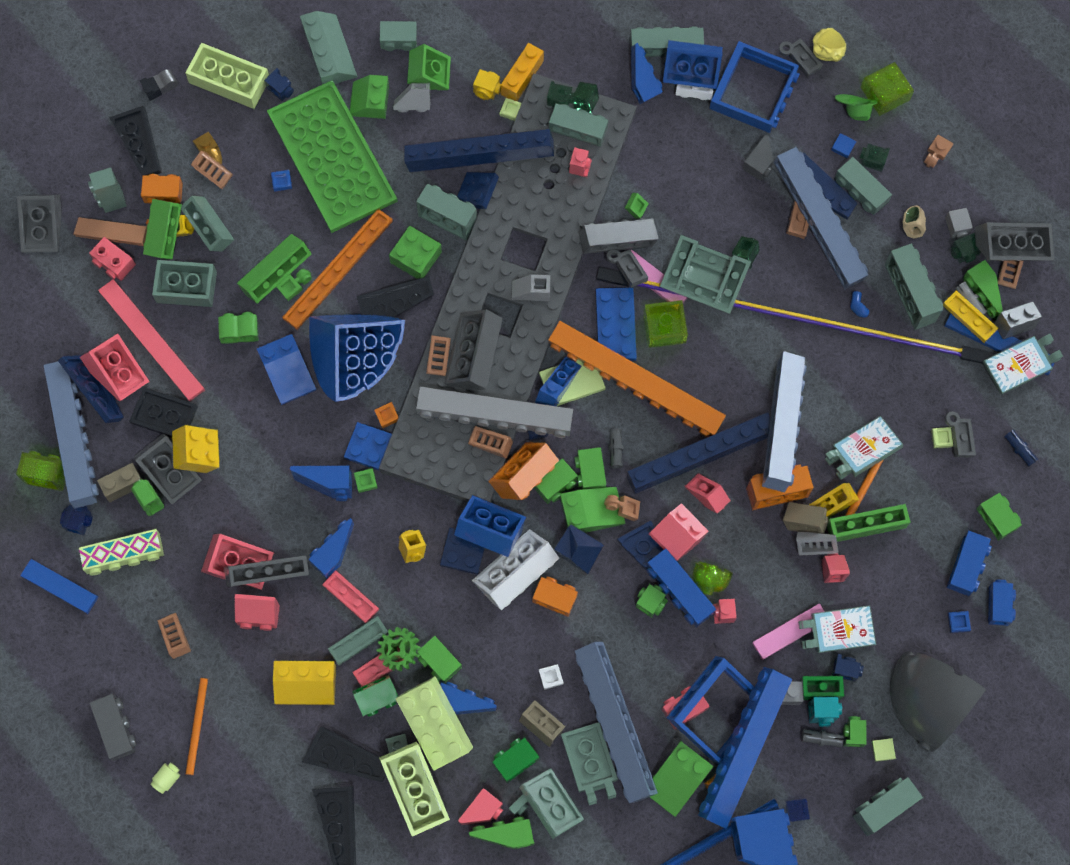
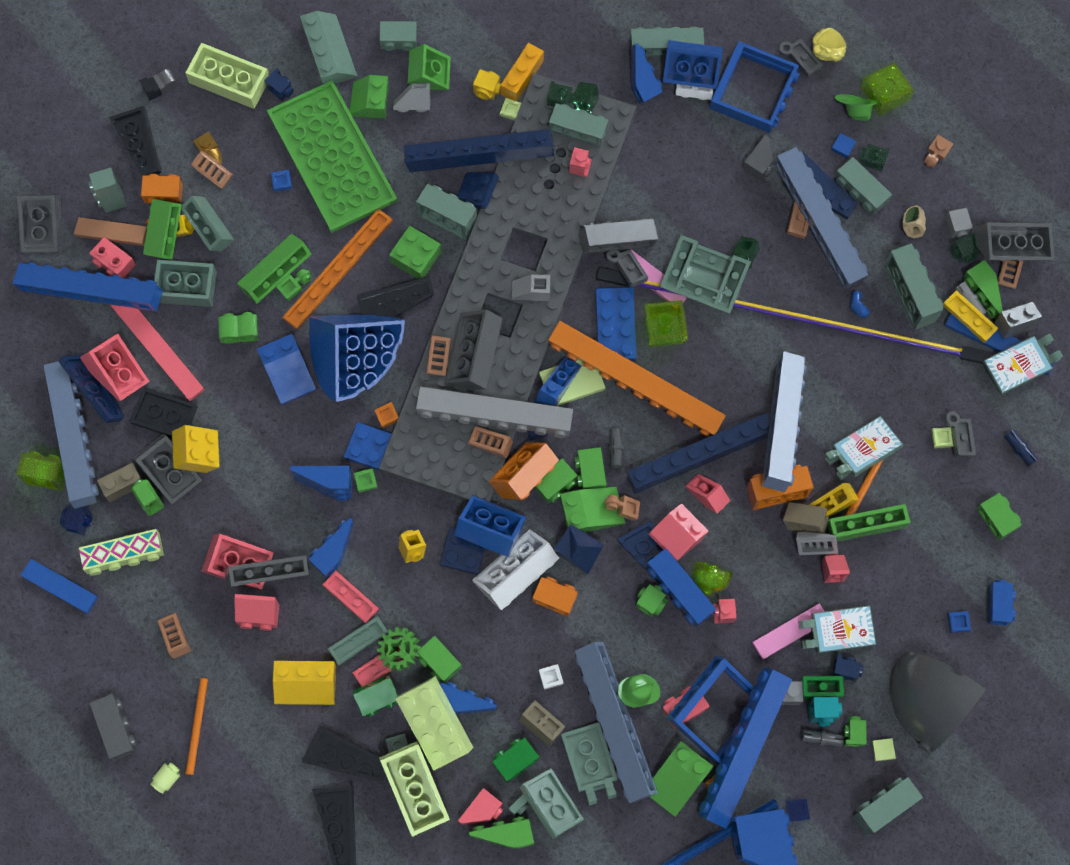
(88, 286): none -> blue brick
(636, 205): bright green plate -> none
(638, 690): none -> bright green piece
(969, 563): blue brick -> none

